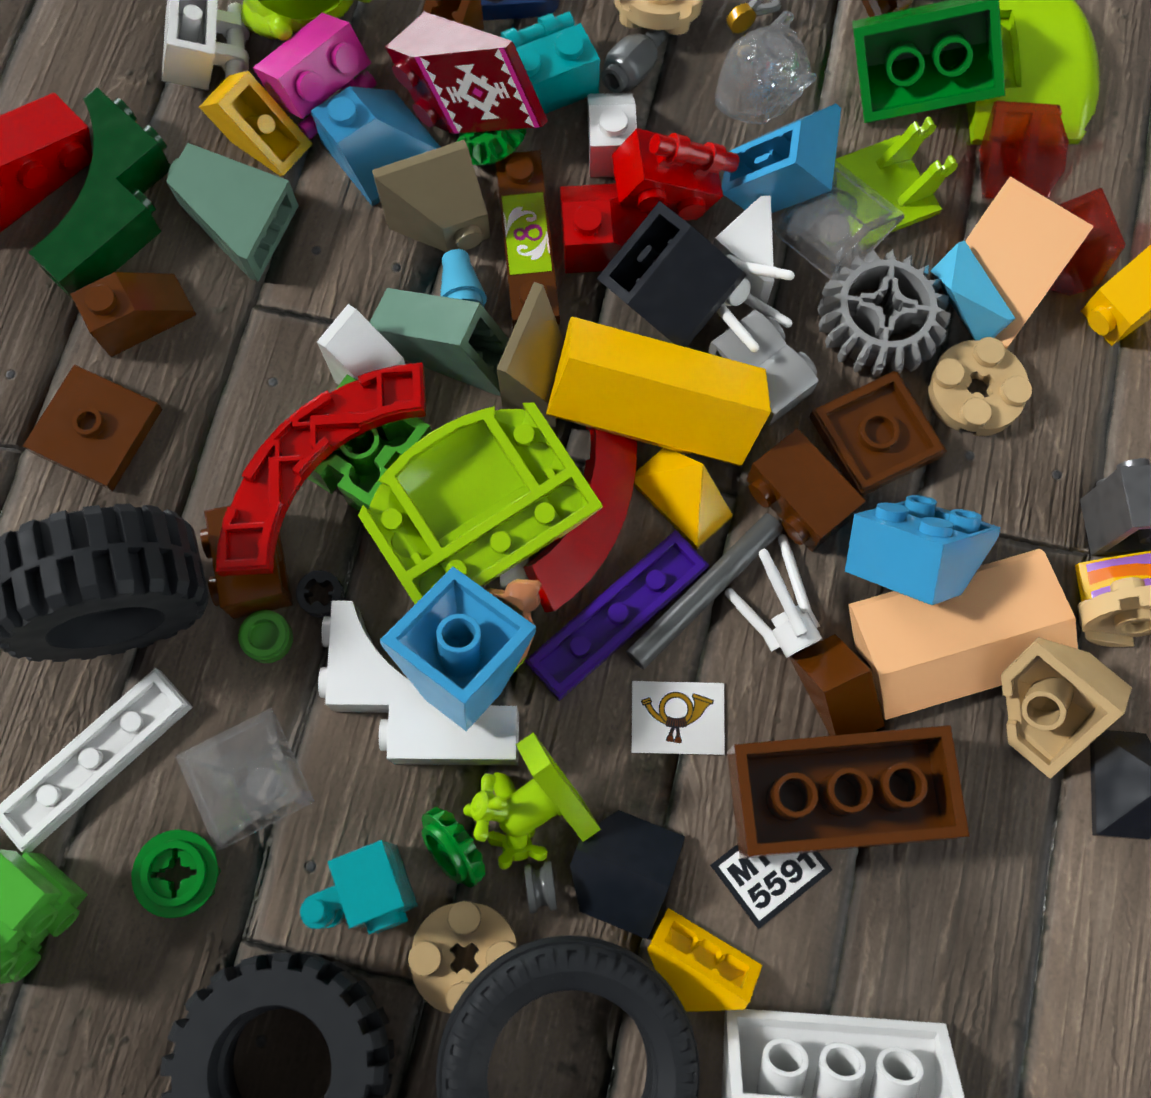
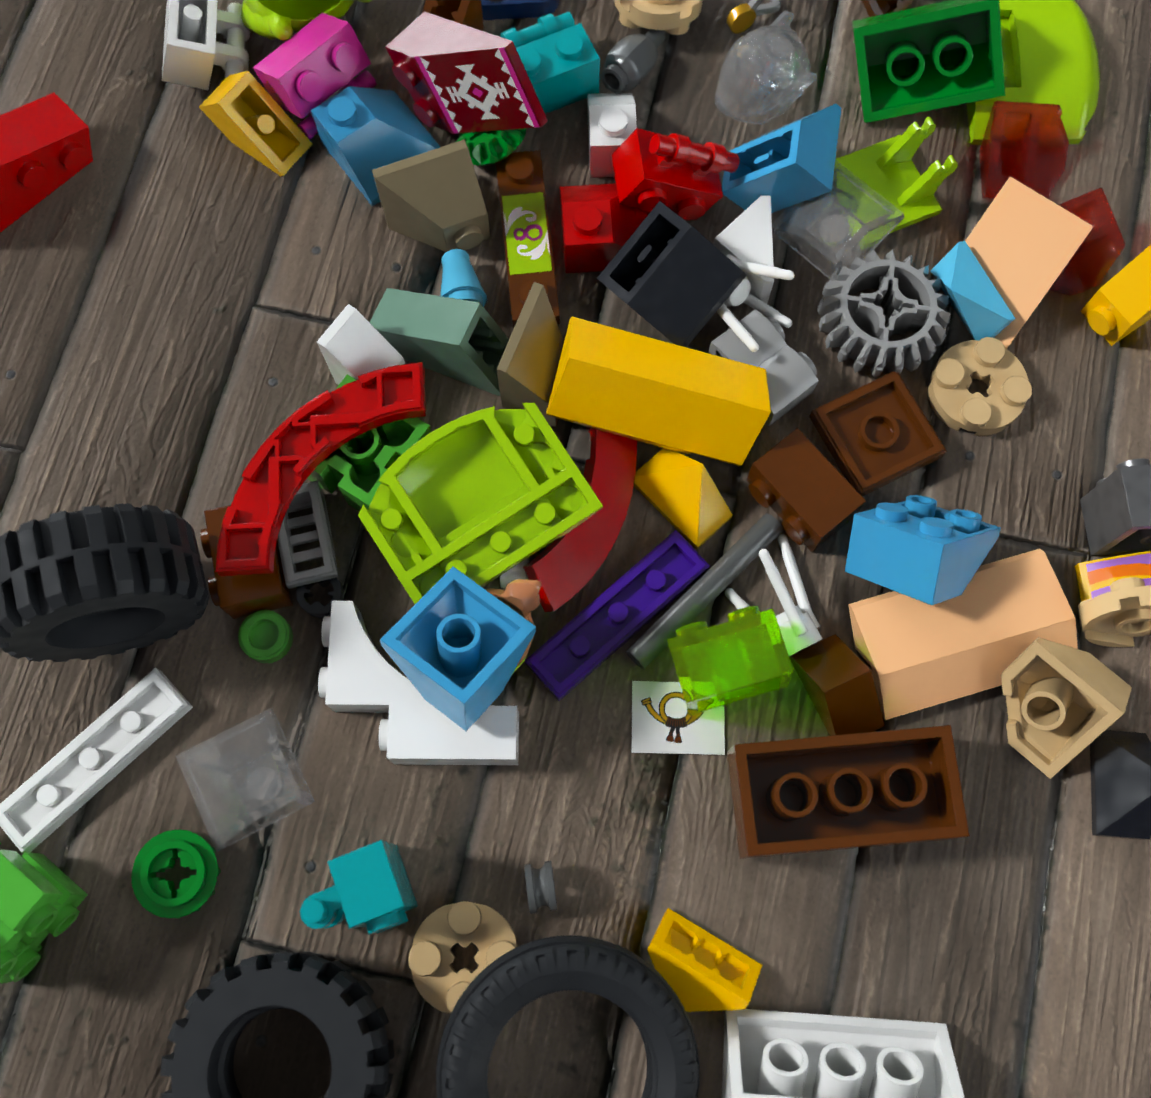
(93, 427): reddish brown plate -> none
(111, 212): dark green arch -> none
(131, 308): reddish brown slope -> none
(234, 205): sand green slope -> none
(308, 496): none -> light grey slope
(452, 847): green gear -> none
(528, 807): lime piece -> none
(625, 872): black slope -> none
(730, 659): none -> clear neon green brick
(769, 883): sticker -> none

